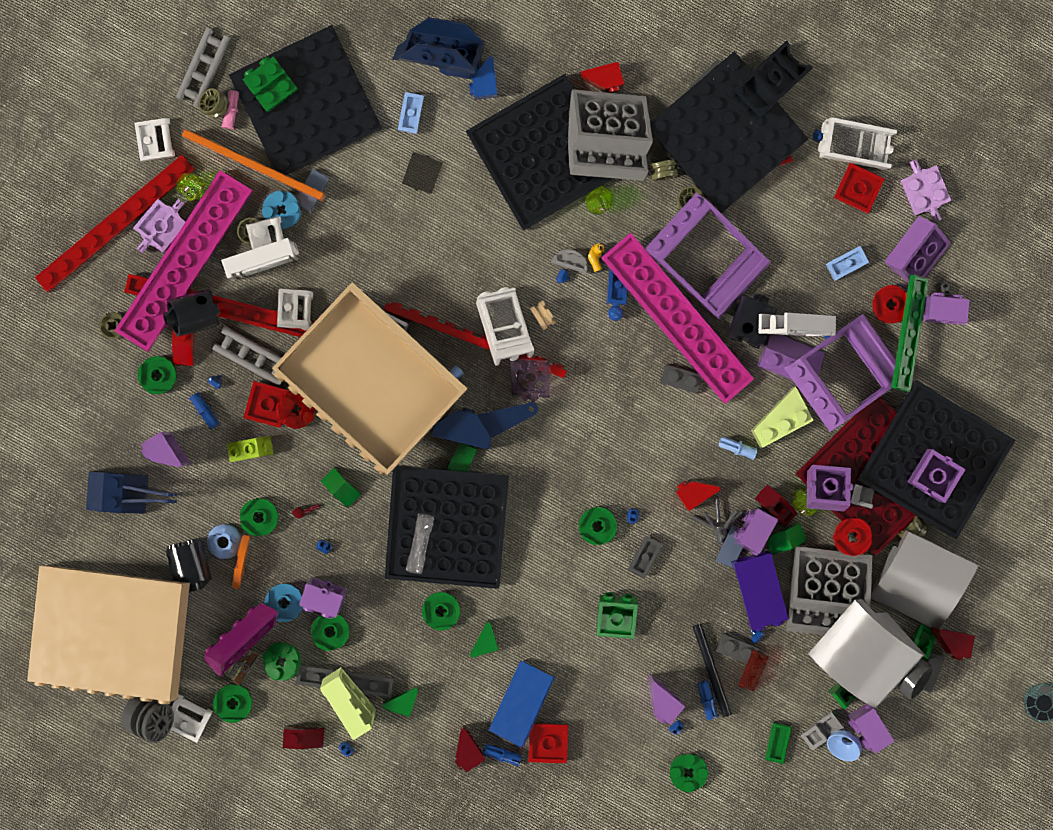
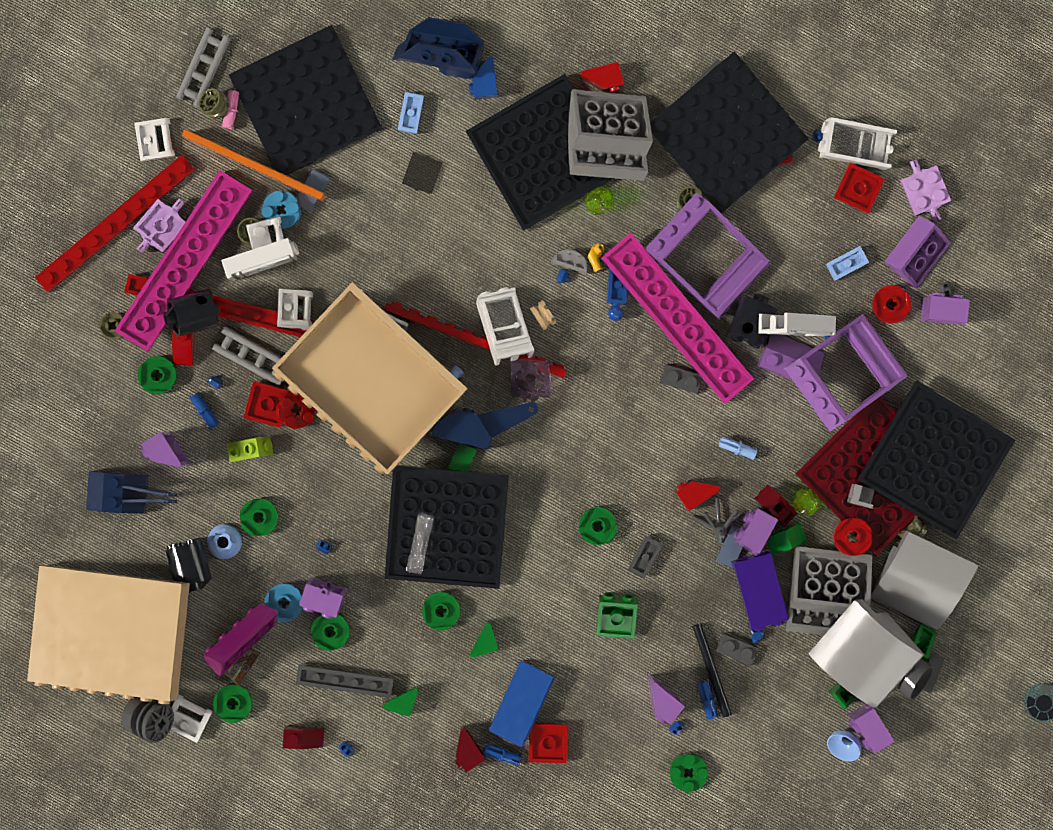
(190, 186): clear neon green head -> none
(241, 561): orange tile -> none
(269, 83): green plate -> none
(291, 665): green plate -> none
(299, 513): dark red hand -> none
(340, 487): green slope -> none
(349, 703): yellowish green wedge -> none
(633, 515): blue rock -> none
(663, 170): olive wheel -> none
(753, 670): clear red plate -> none
(771, 80): black piece -> none
(778, 742): green tile -> none
(782, 419): yellowish green wedge -> none
(821, 730): light grey slope -> none
(828, 487): medium lavender brick -> none
(910, 333): green tile -> none
(936, 475): medium lavender brick -> none
(955, 643): dark red slope -> none

